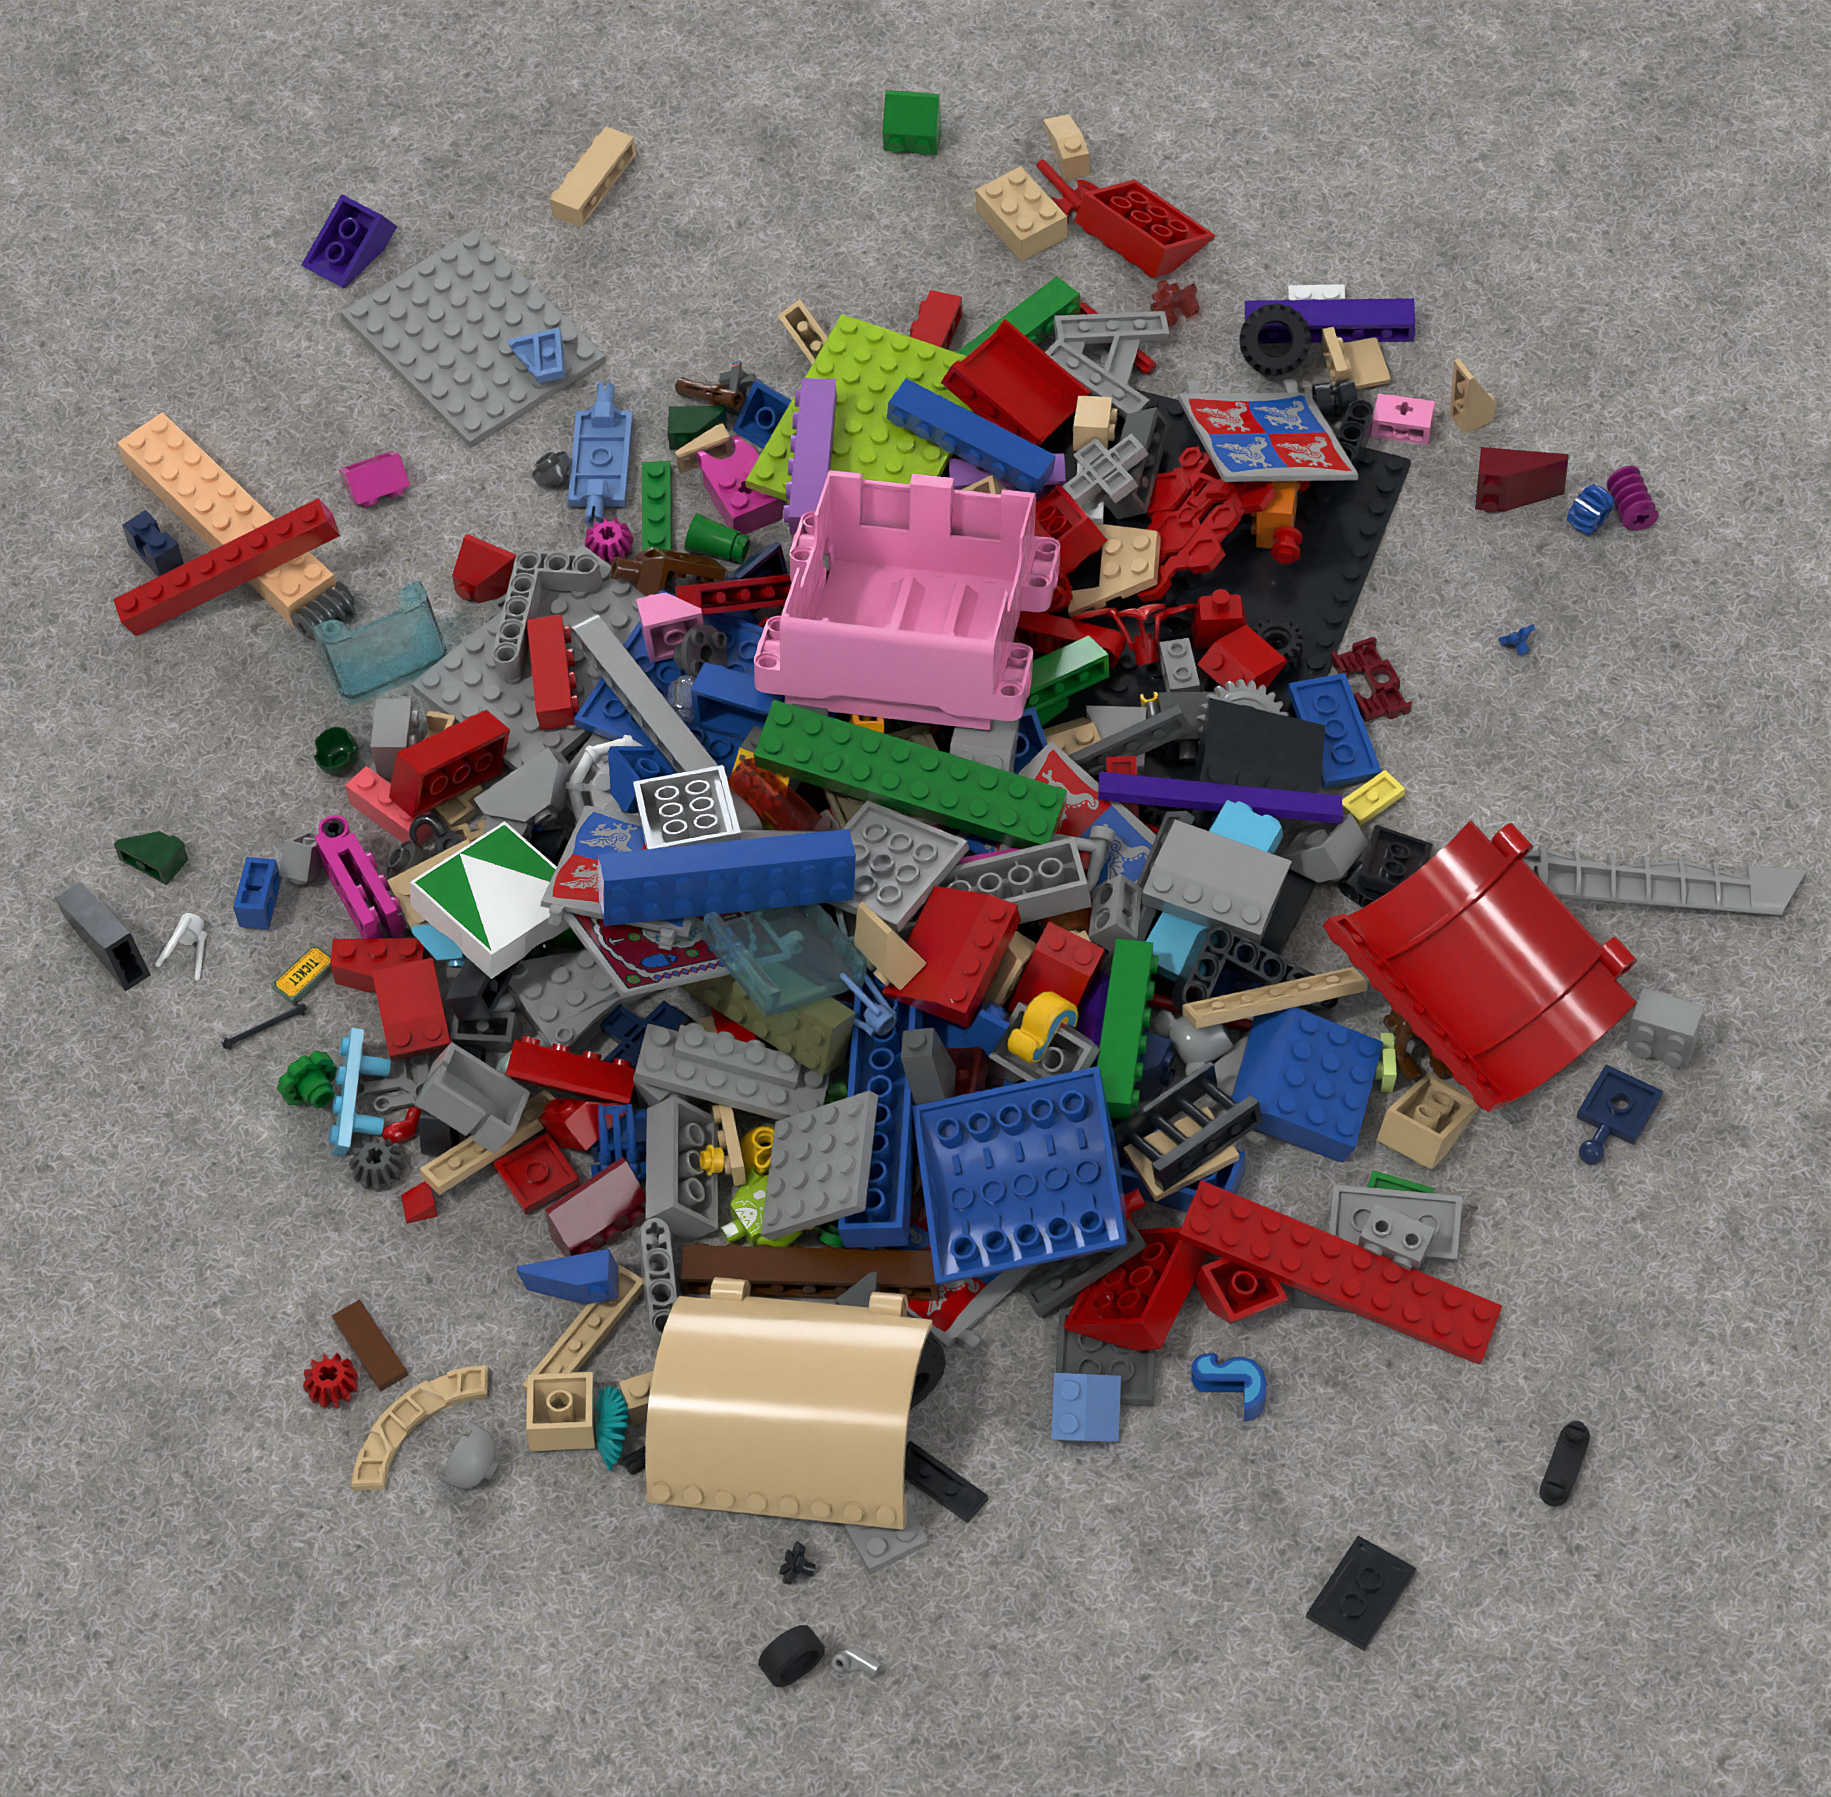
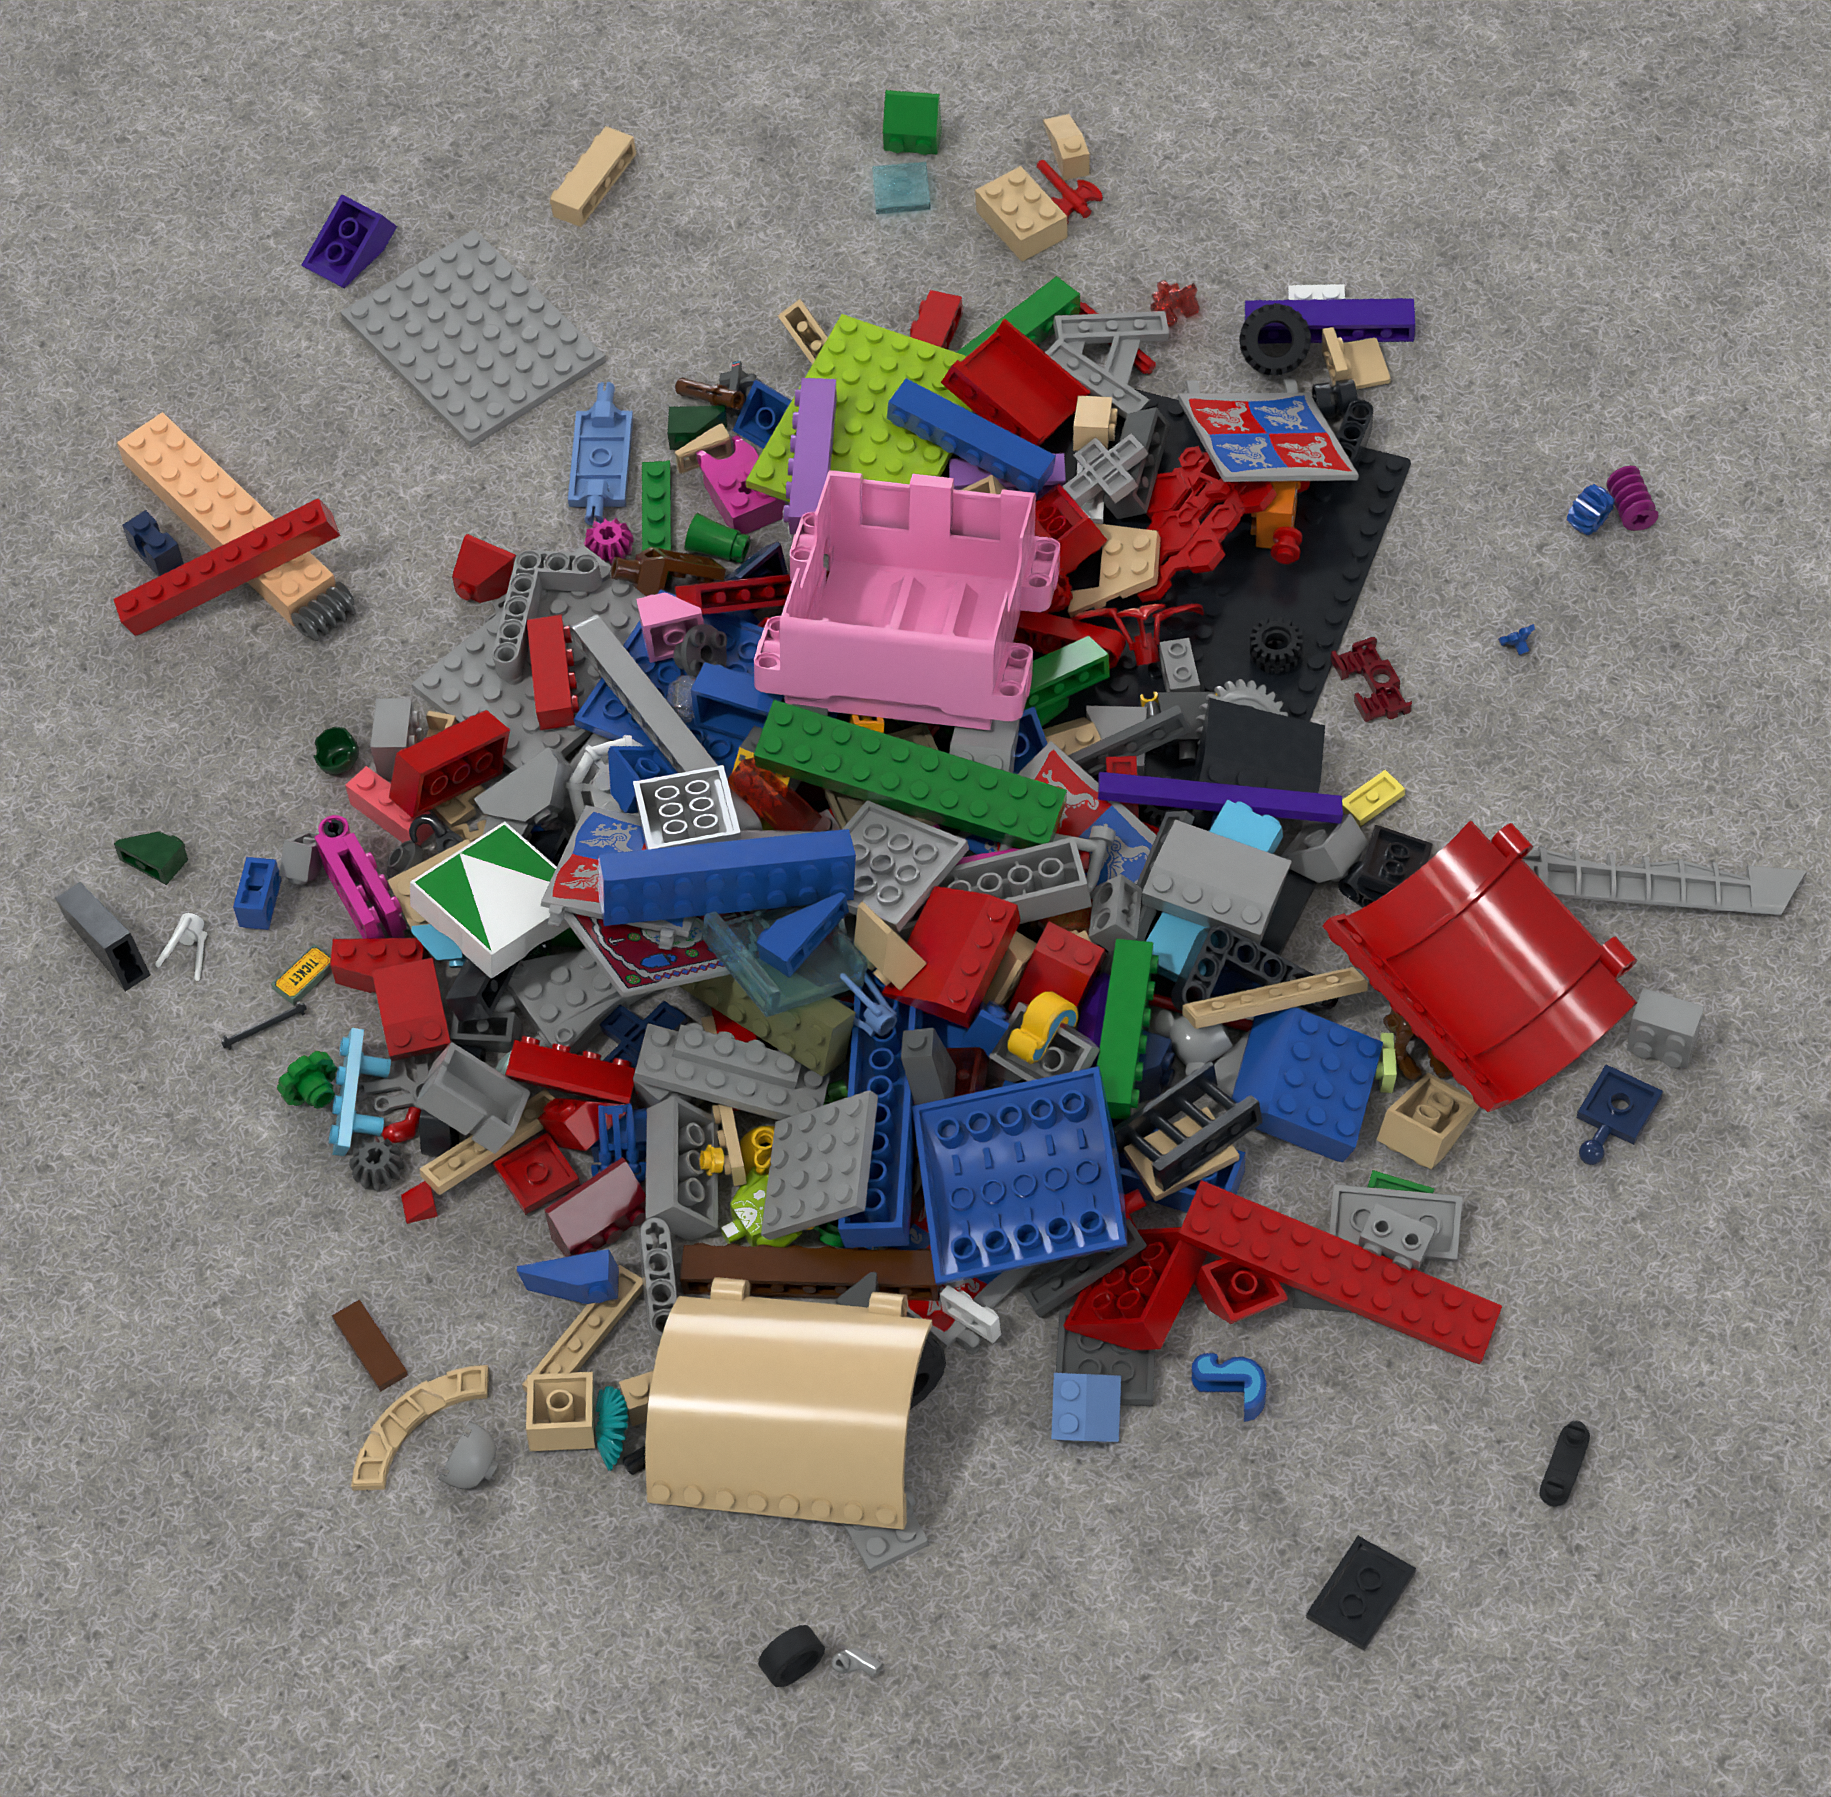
(330, 1380): red gear -> none
(375, 478): dark pink slope -> none
(383, 651): clear light blue windscreen -> none
(541, 354): medium blue wing -> none
(552, 468): dark grey plate -> none
(796, 1564): black plant -> none
(800, 933): none -> blue slope
(901, 188): none -> clear light blue plate
(942, 1483): black tile -> none
(969, 1313): none -> white plate
(1141, 227): red slope -> none
(1216, 617): red torso -> none
(1243, 657): red slope -> none
(1347, 747): blue plate -> none
(1403, 419): bright pink brick -> none
(1470, 402): tan slope -> none
(1518, 478): dark red slope -> none

